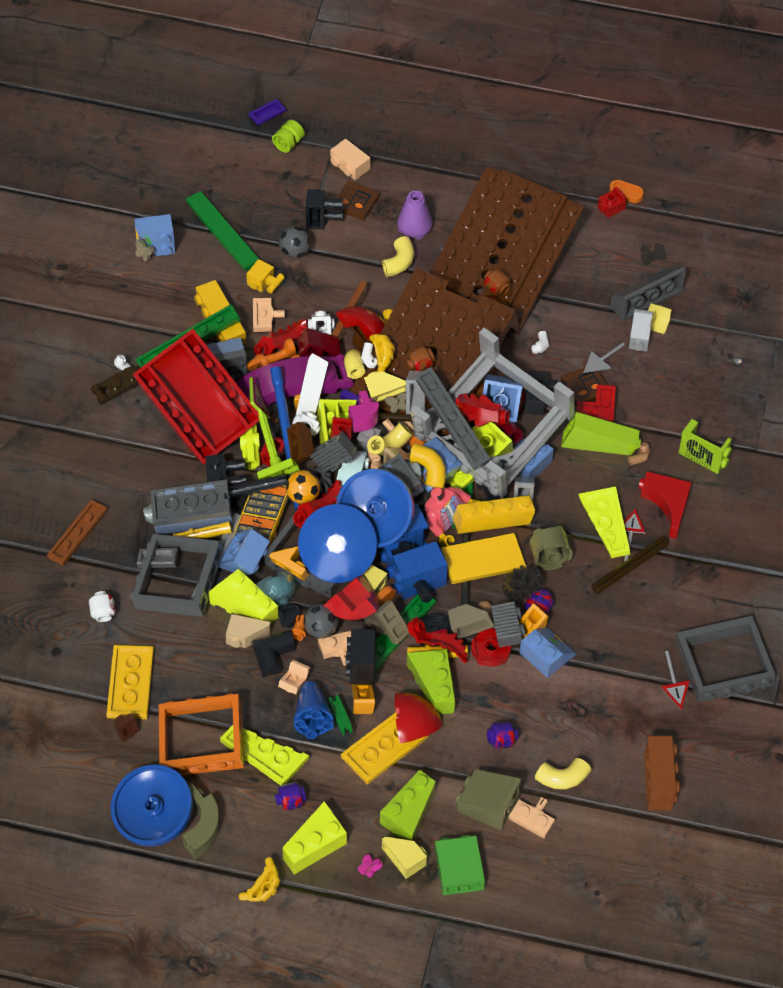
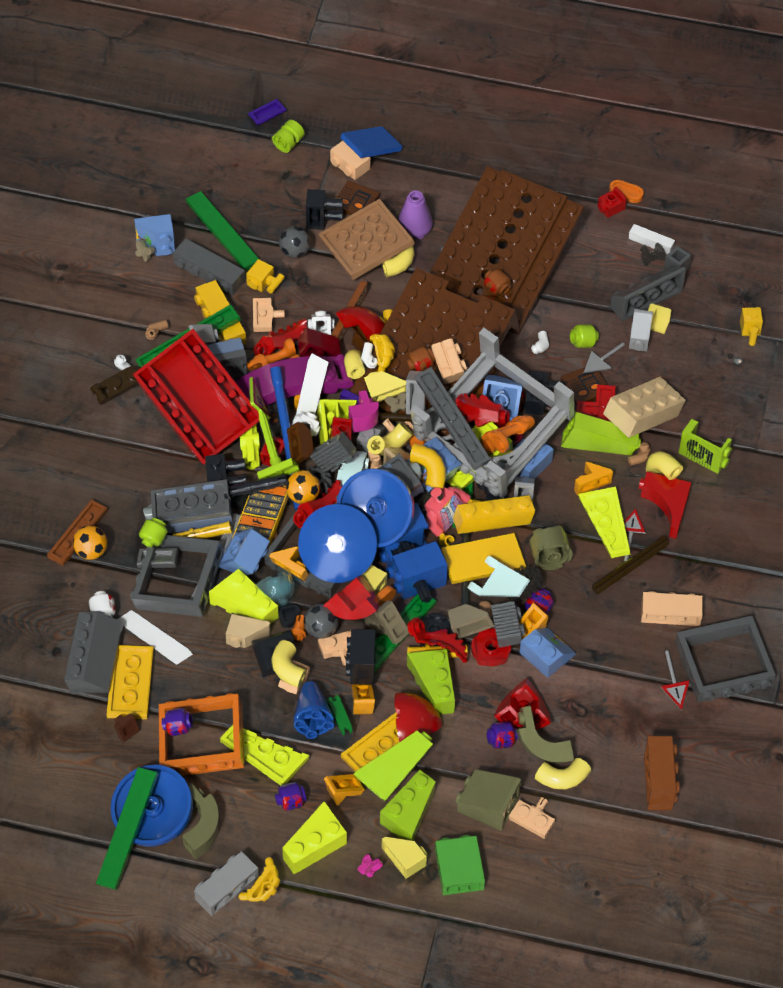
(90, 542): none -> light orange piece
(93, 653): none -> dark grey slope
(127, 828): none -> green tile
(153, 532): none -> lime head
(154, 328): none -> medium nougat arm
(155, 637): none -> white sticker
(177, 722): none -> dark purple head
(205, 332): none -> light grey slope
(209, 266): none -> dark grey brick
(226, 883): none -> light grey brick
(283, 665): none -> light yellow cylinder
(342, 786): none -> light orange slope
(366, 239): none -> medium nougat plate
(371, 142): none -> blue tile
(392, 767): none -> lime slope
(448, 361): none -> light nougat brick
(497, 438): none -> orange piece
(501, 583): none -> light aqua flag
(522, 696): none -> red brick
(538, 747): none -> olive arch
(584, 336): none -> lime head
(595, 477): none -> light orange slope
(644, 407): none -> tan brick
(650, 238): none -> white piece
(663, 463): none -> light yellow cylinder
(671, 608): none -> light nougat brick
(678, 257): none -> dark grey brick
(751, 323): none -> yellow brick

